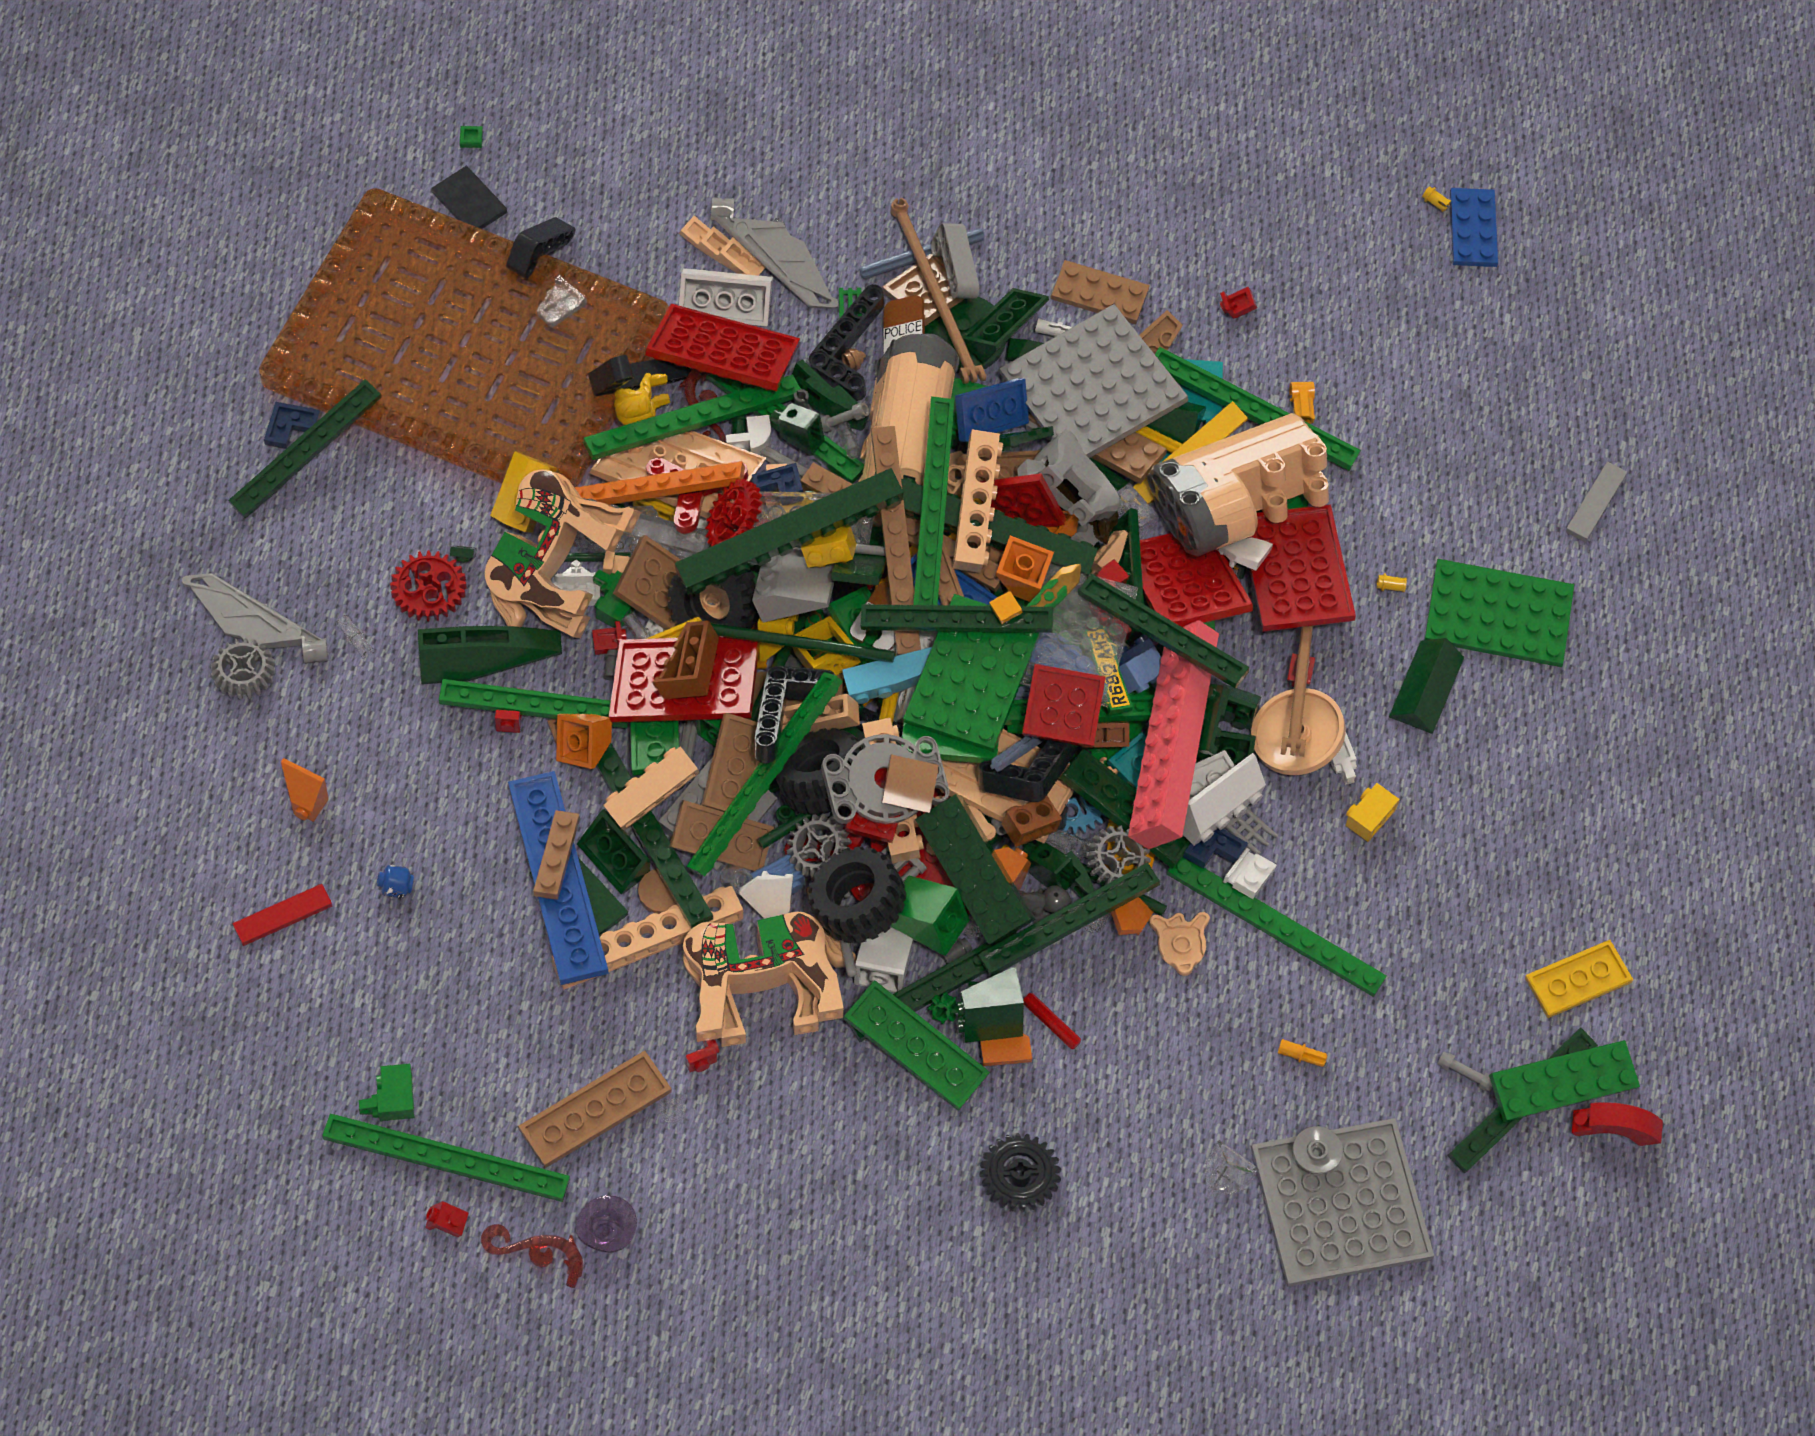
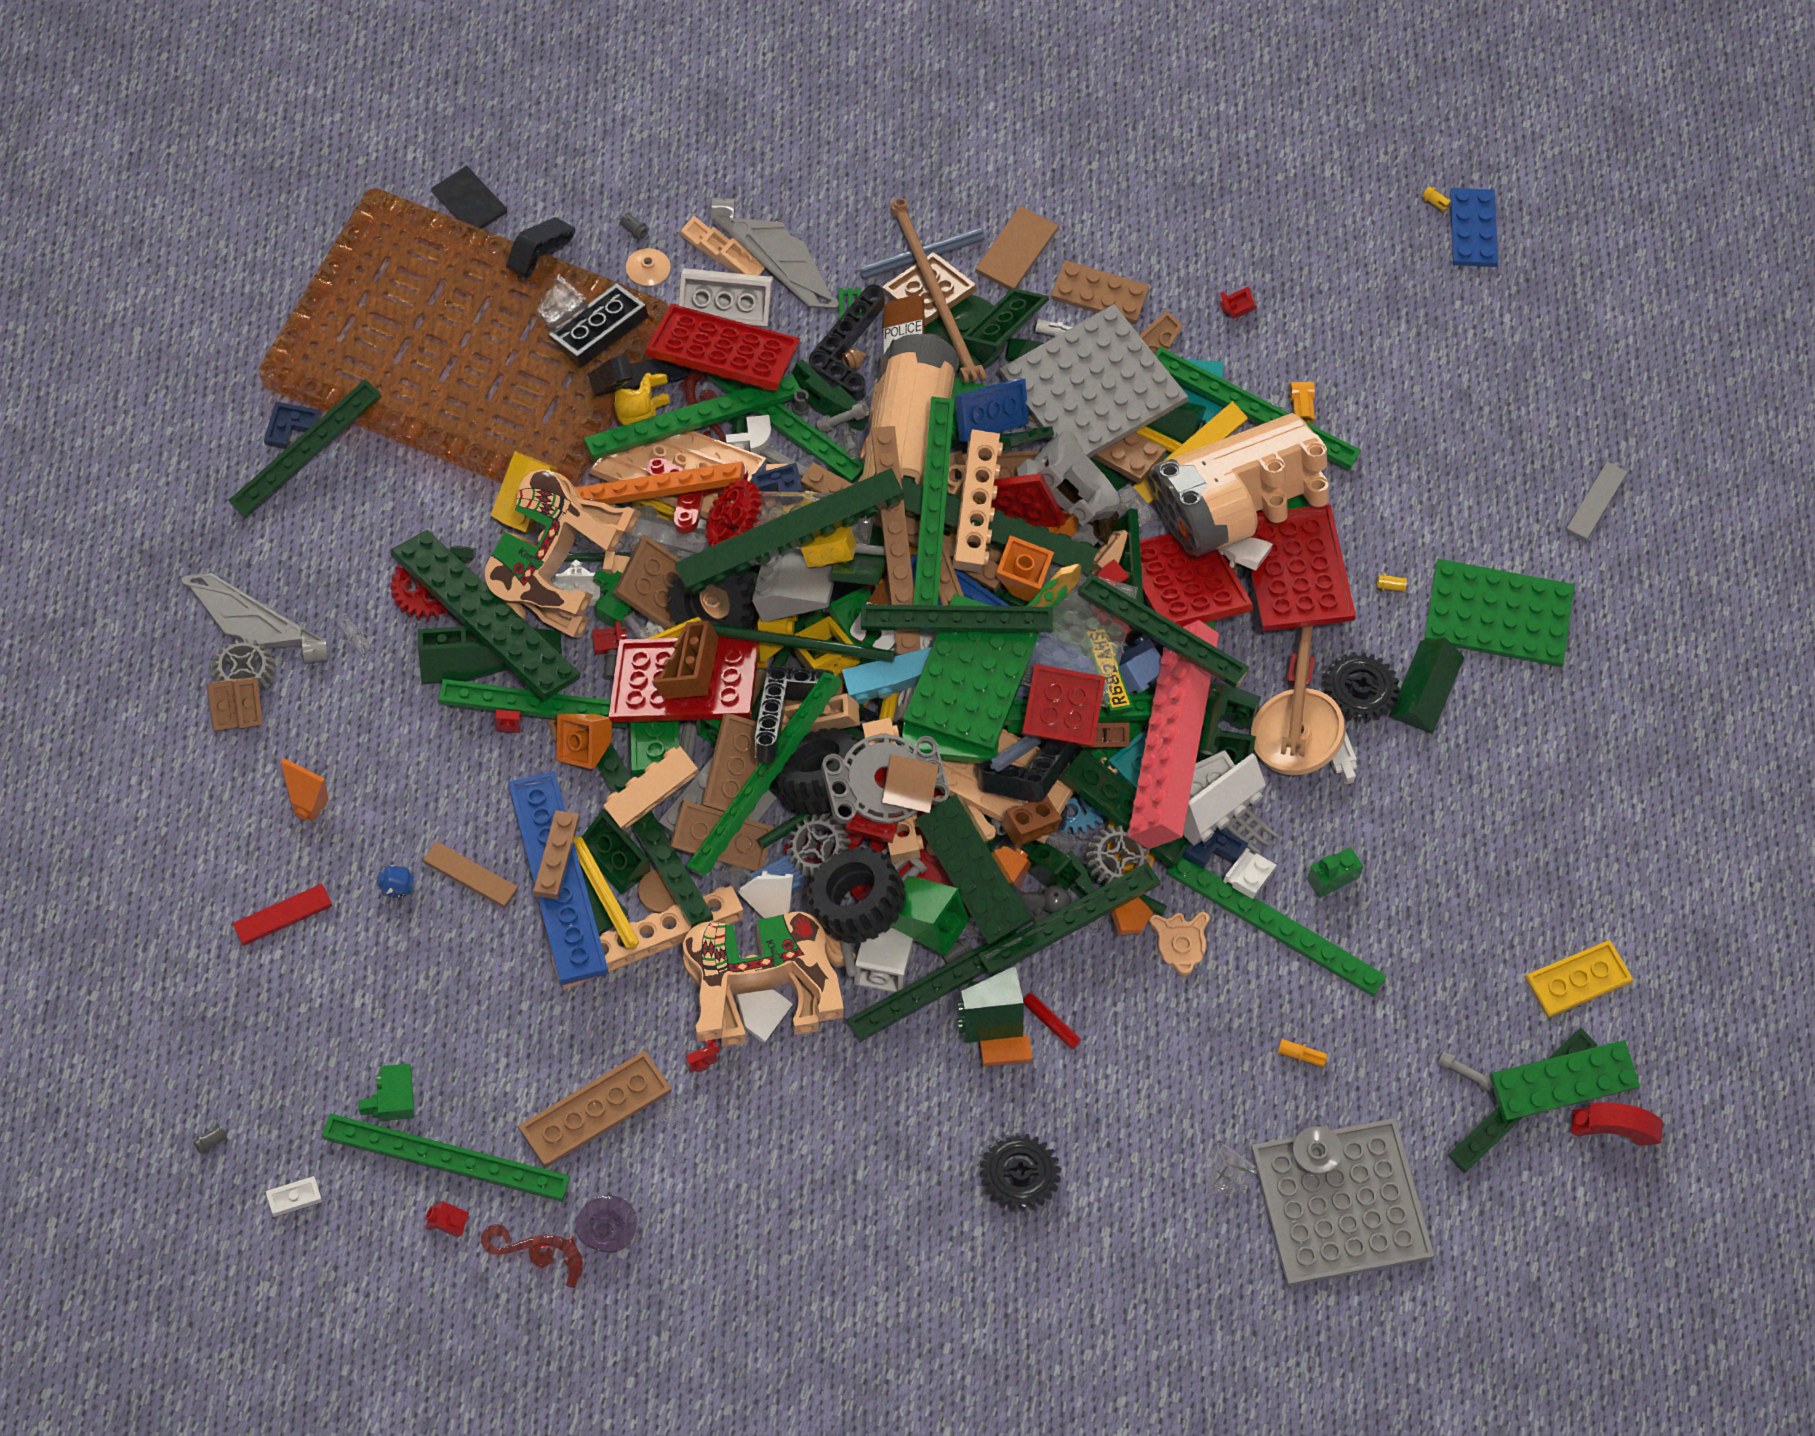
(210, 1139): none -> dark grey pin
(234, 703): none -> medium nougat slope
(293, 1196): none -> white plate
(470, 874): none -> medium nougat tile
(471, 136): green tile -> none
(485, 614): none -> dark green plate
(599, 325): none -> black slope
(605, 894): none -> yellow axle
(638, 229): none -> dark grey pin
(648, 274): none -> light nougat dish
(762, 1012): none -> white slope
(784, 813): dark green pin -> none
(800, 427): dark green torso -> none
(916, 1045): green plate -> none
(939, 1012): green gear -> none
(953, 245): light grey beam -> none
(1005, 607): light orange tile -> none
(1016, 248): none -> medium nougat tile
(1334, 872): none -> green hinge
(1357, 701): none -> black gear
(1371, 812): yellow brick -> none

